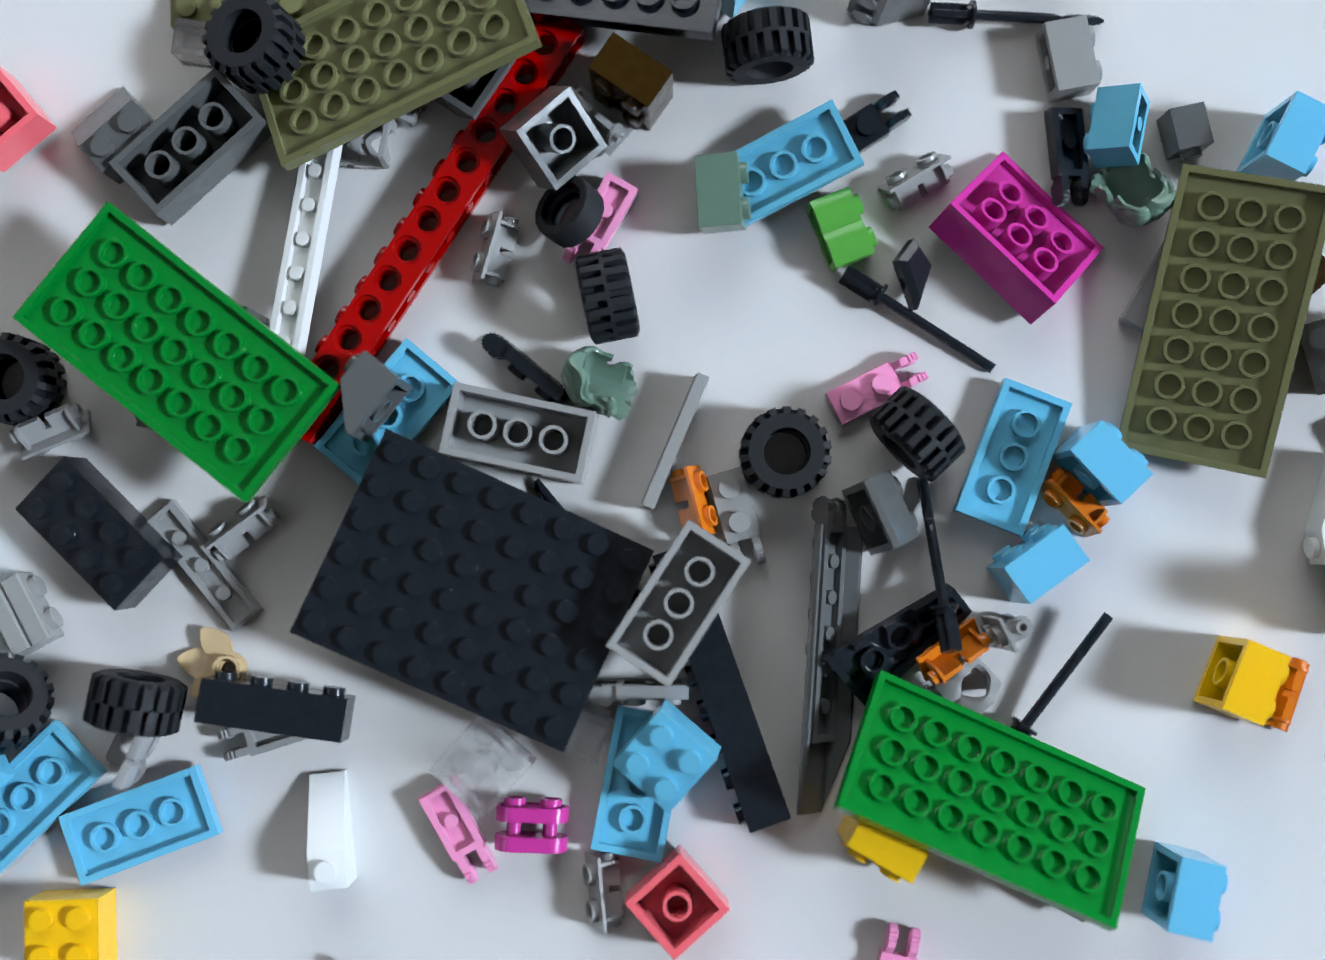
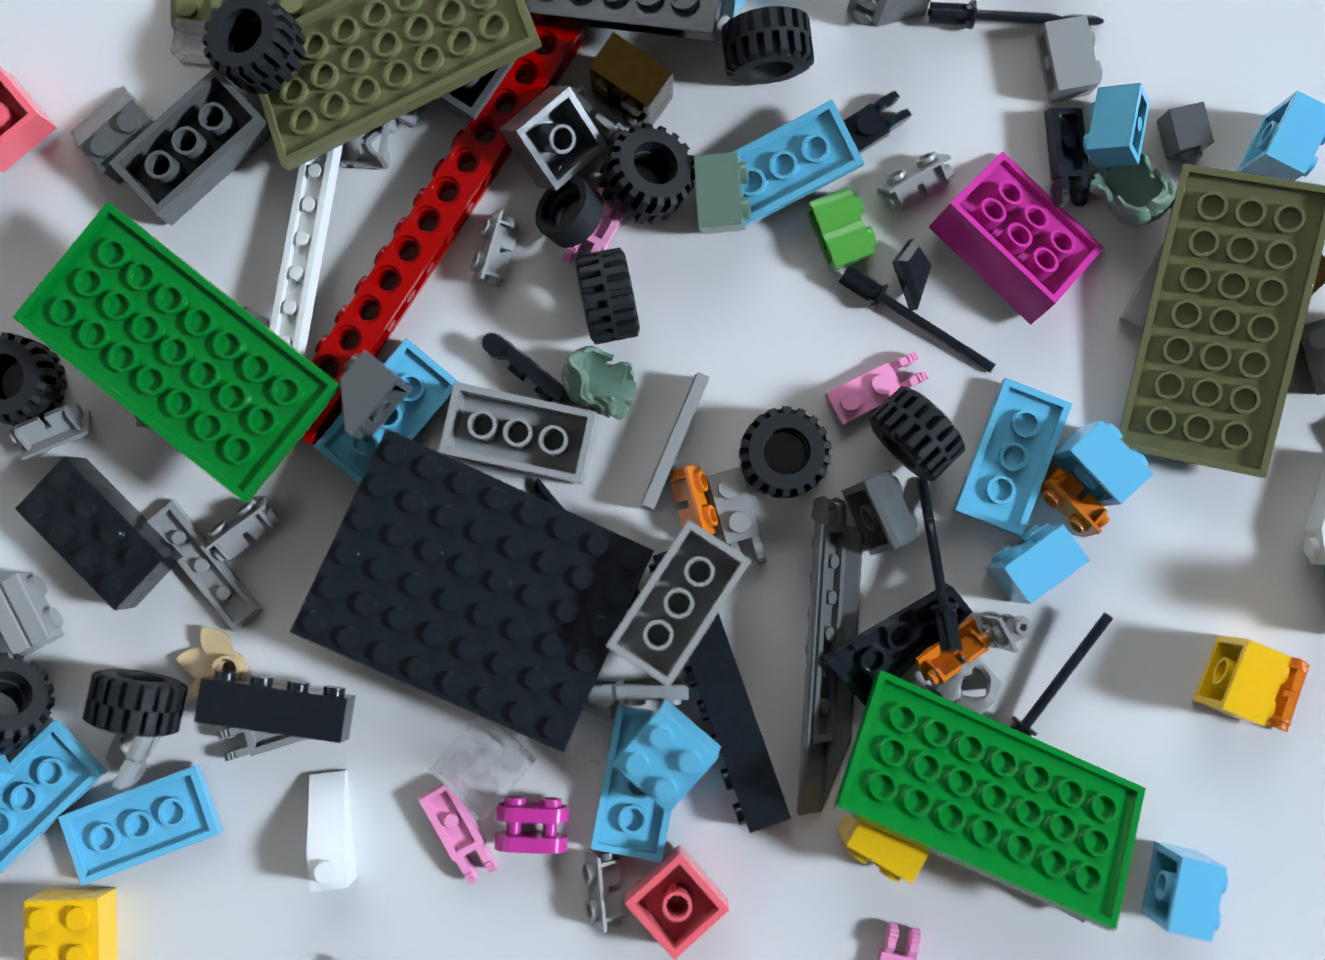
(661, 155): none -> black tyre

